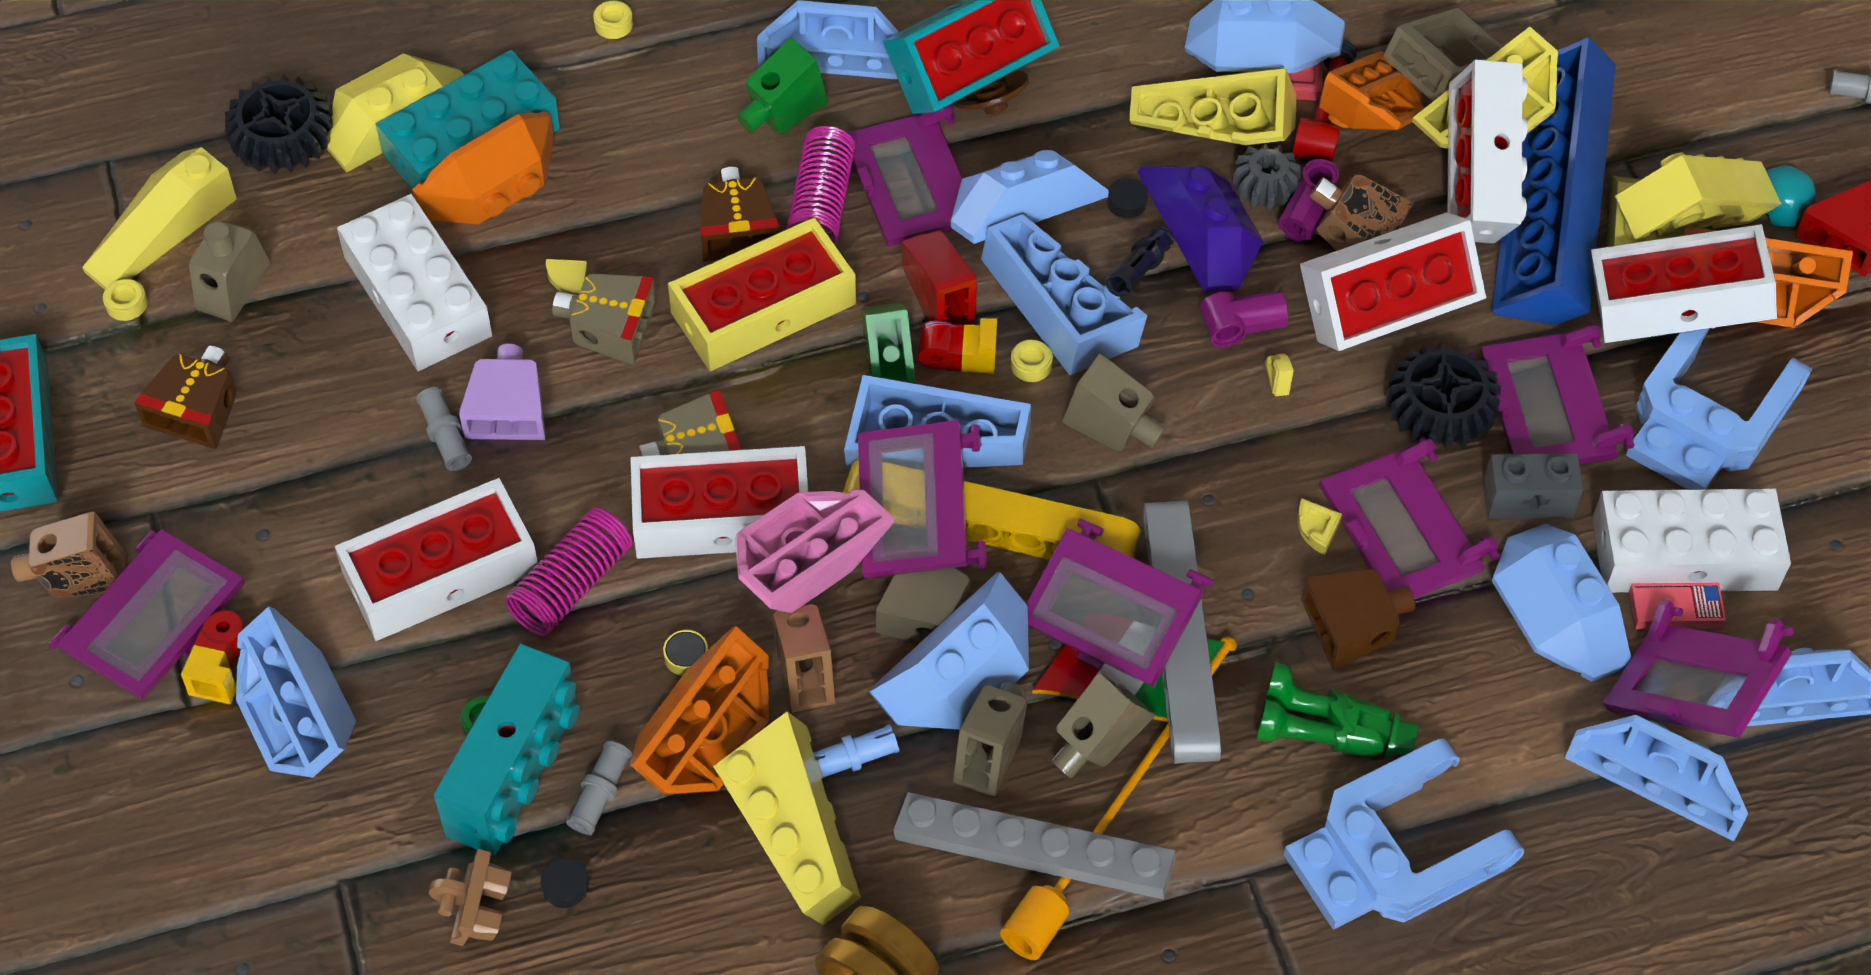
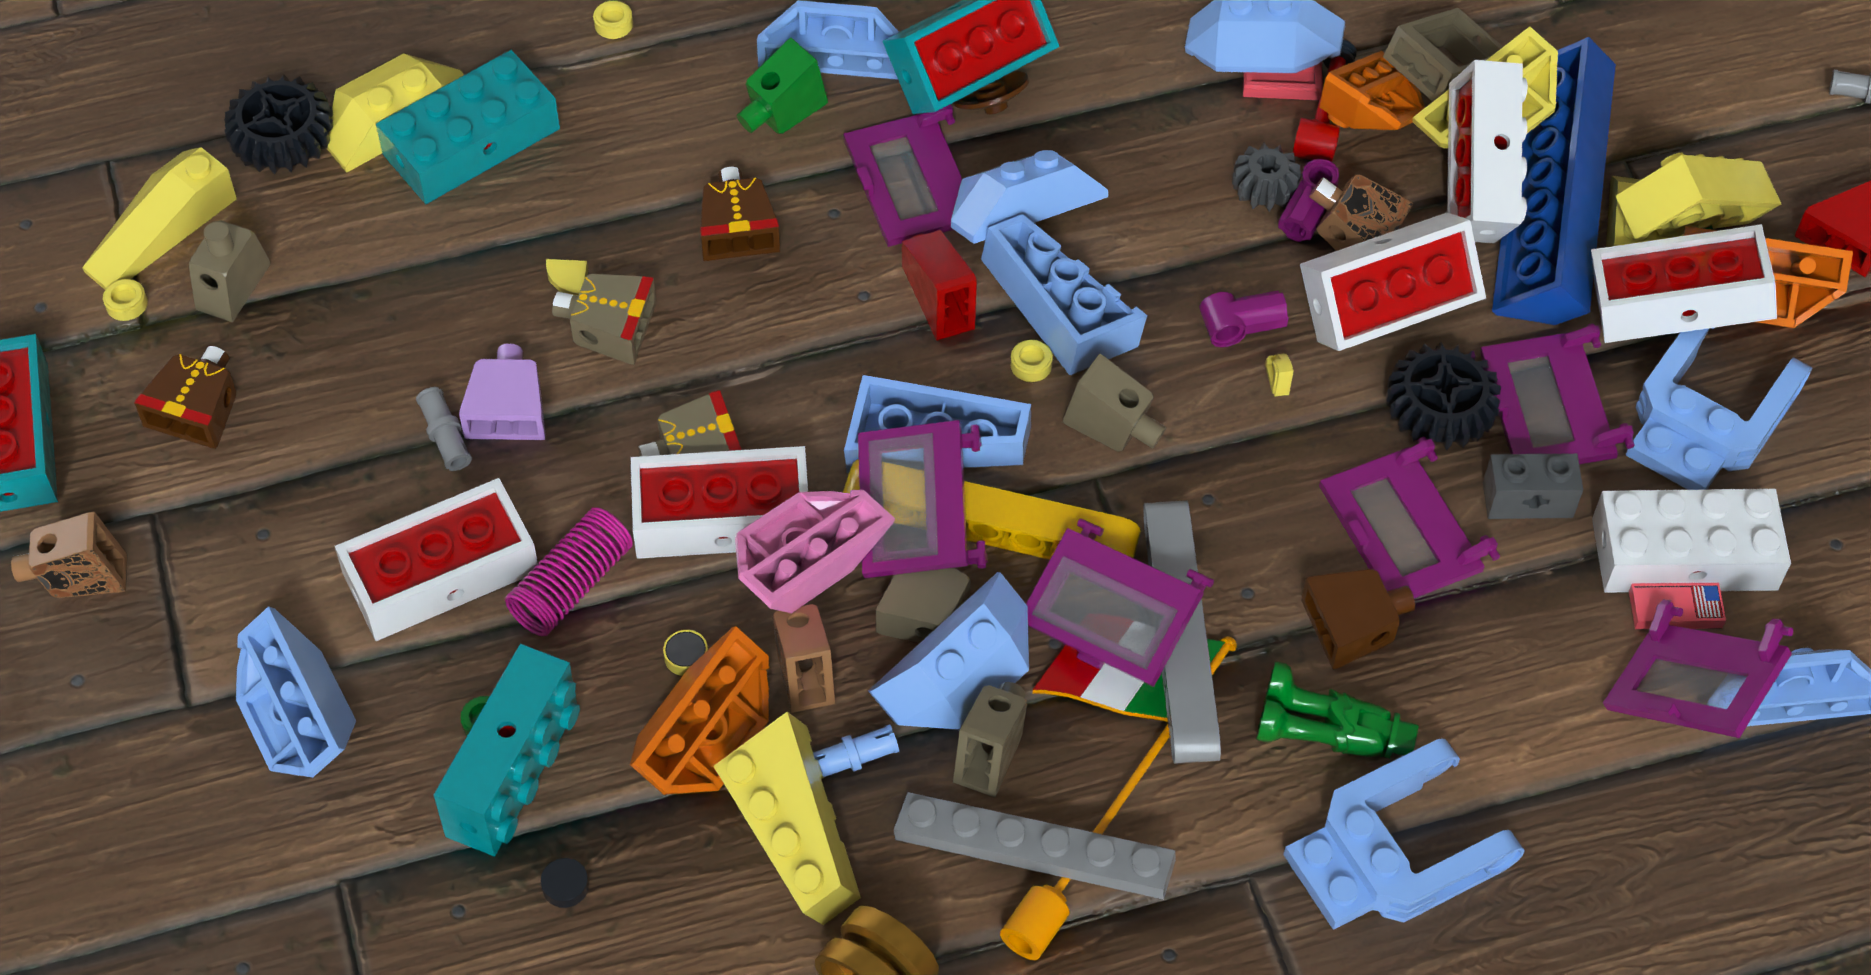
(149, 613): piece -> none
(213, 659): leg -> none
(415, 282): white brick -> none
(479, 880): medium nougat hips -> none
(489, 171): orange wedge -> none
(599, 787): light grey pin -> none
(762, 293): brick -> none
(797, 215): dark pink piece -> none
(888, 342): green slope -> none
(958, 346): leg -> none
(1100, 725): dark tan torso -> none
(1127, 198): black tile -> none
(1144, 256): black pin -> none
(1205, 223): dark purple wedge -> none
(1222, 108): light yellow wedge -> none
(1318, 524): light yellow tile -> none
(1562, 602): light blue wedge -> none
(1663, 770): light blue wedge -> none
(1795, 192): teal hair -> none

